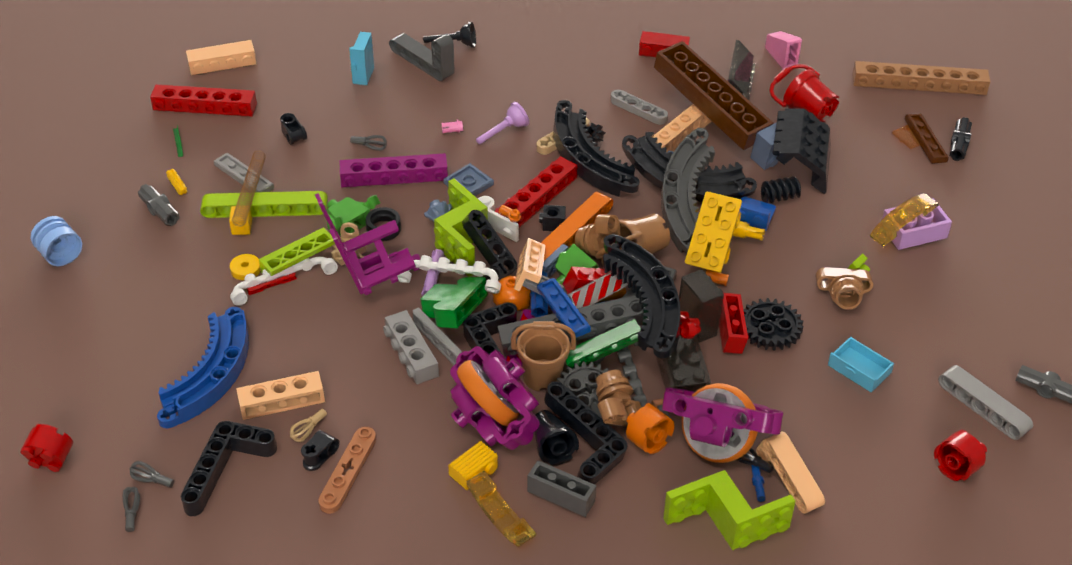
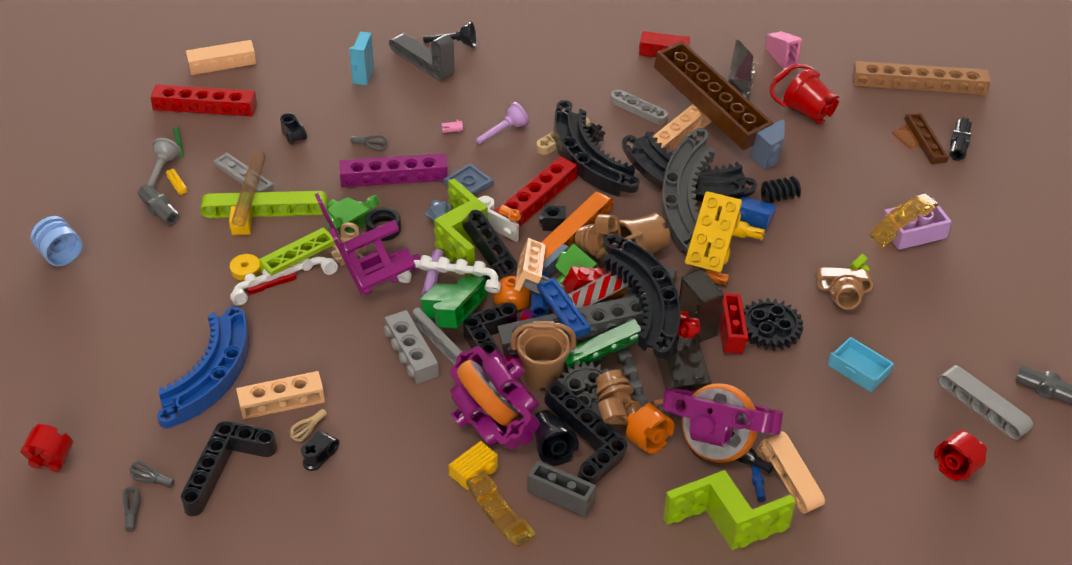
(165, 151): none -> light grey piece
(341, 483): nougat piece -> none
(806, 139): black slope -> none

